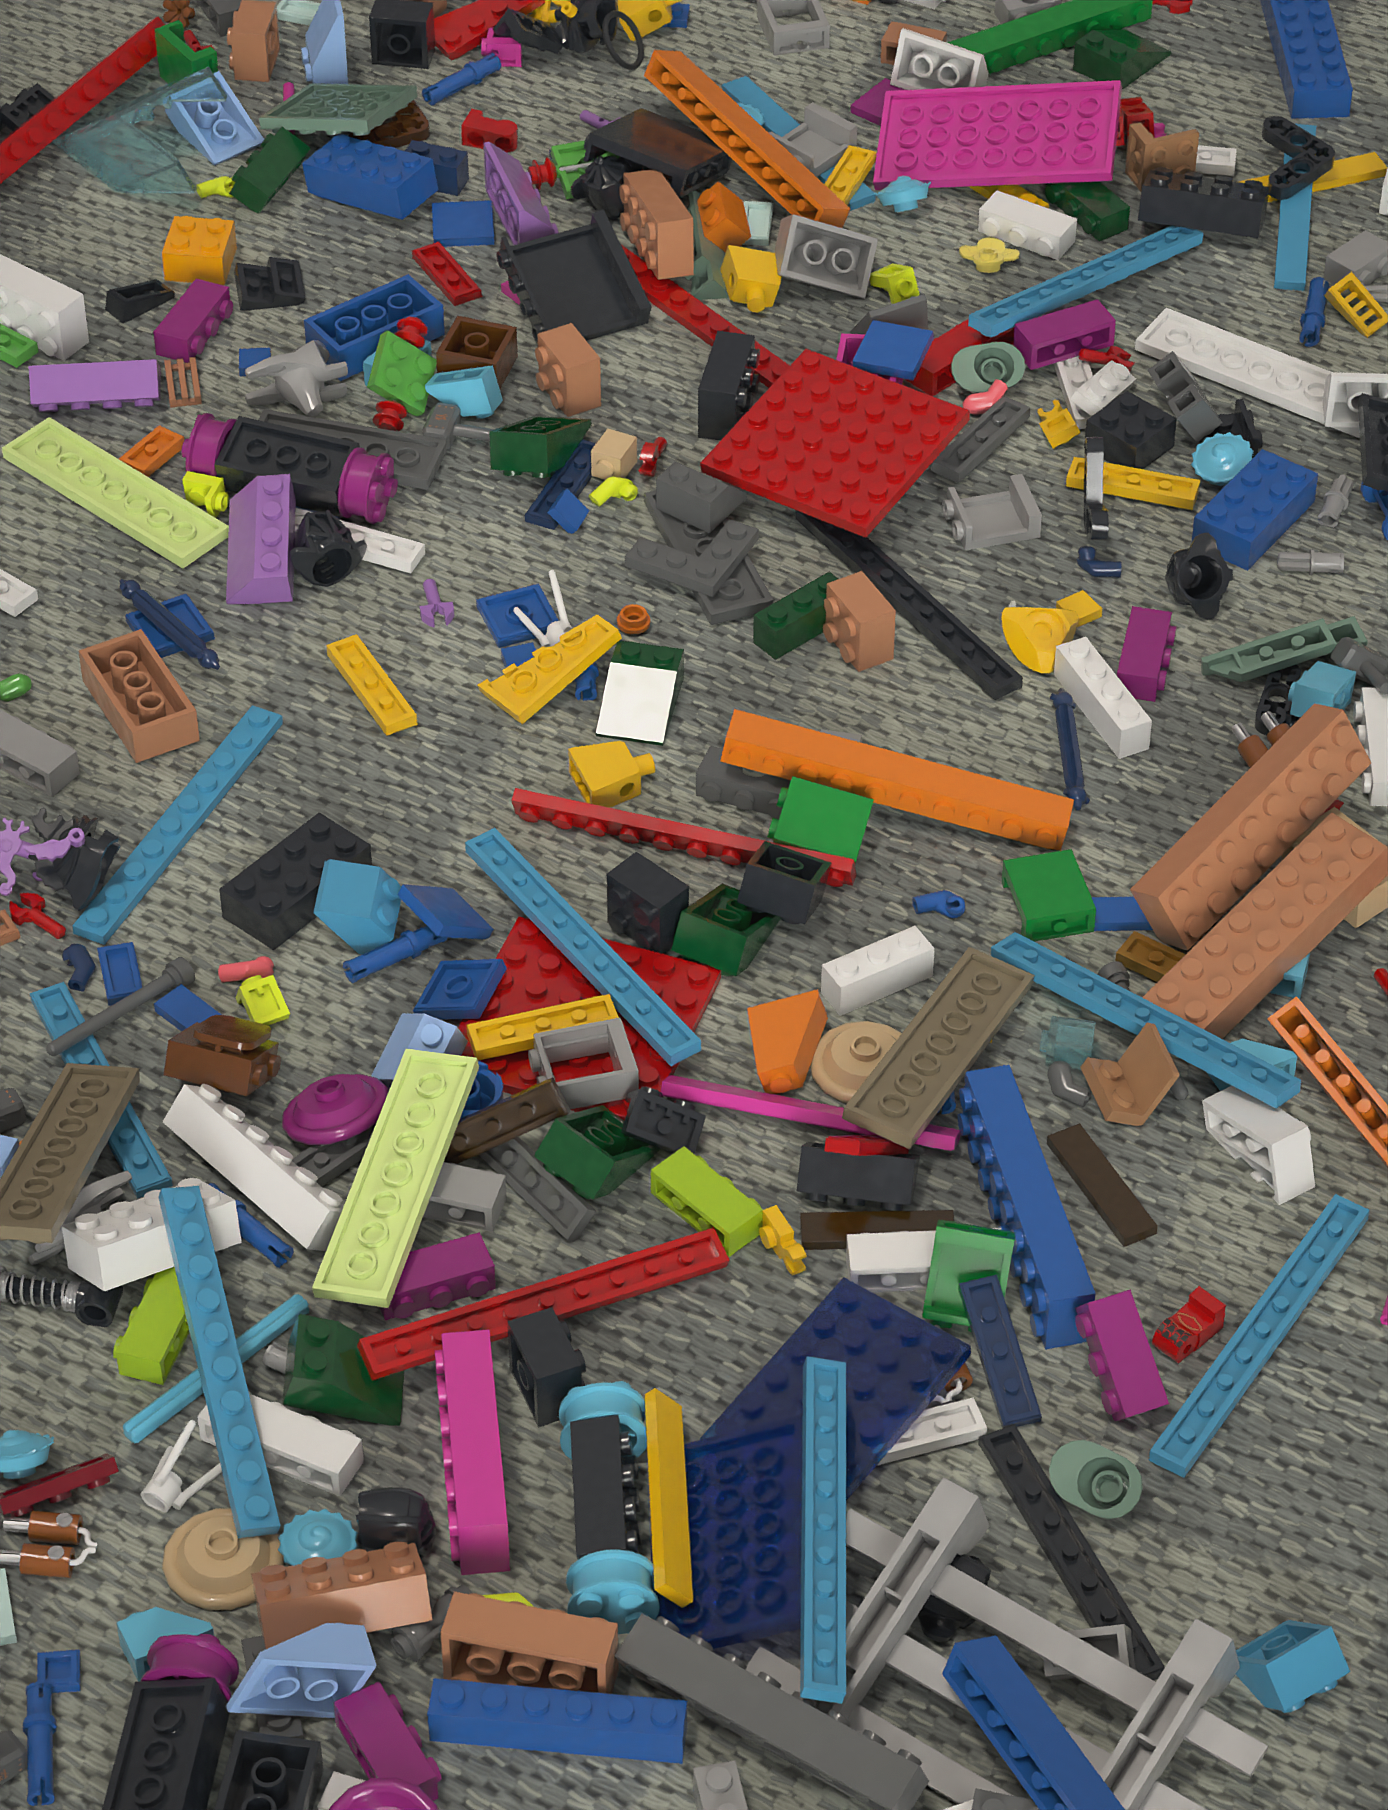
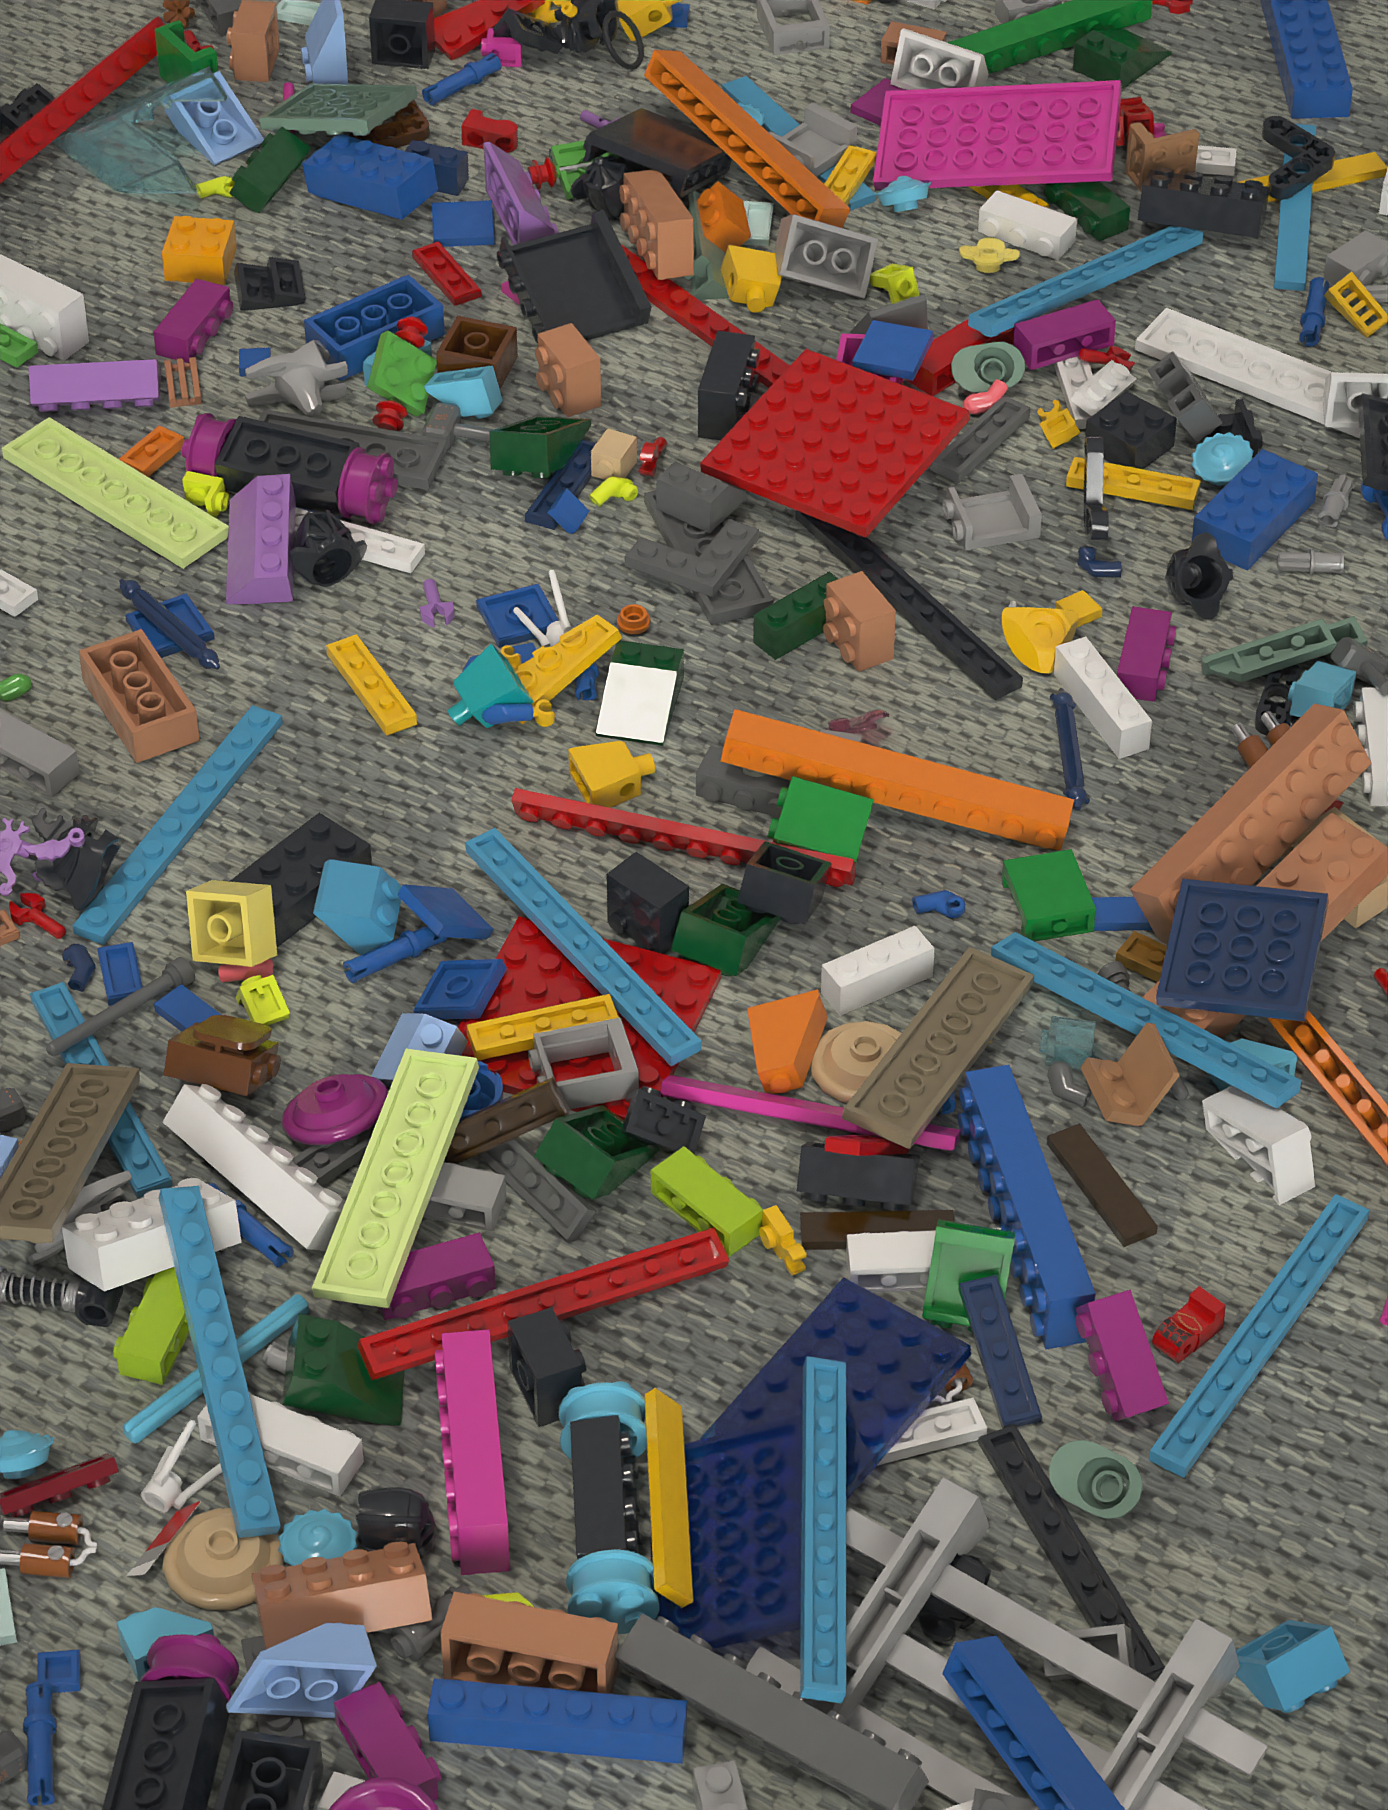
(135, 299): black slope -> none
(162, 1540): none -> sticker
(231, 923): none -> light yellow brick
(495, 692): none -> teal torso
(857, 724): none -> clear pink plate
(1243, 949): none -> dark blue plate

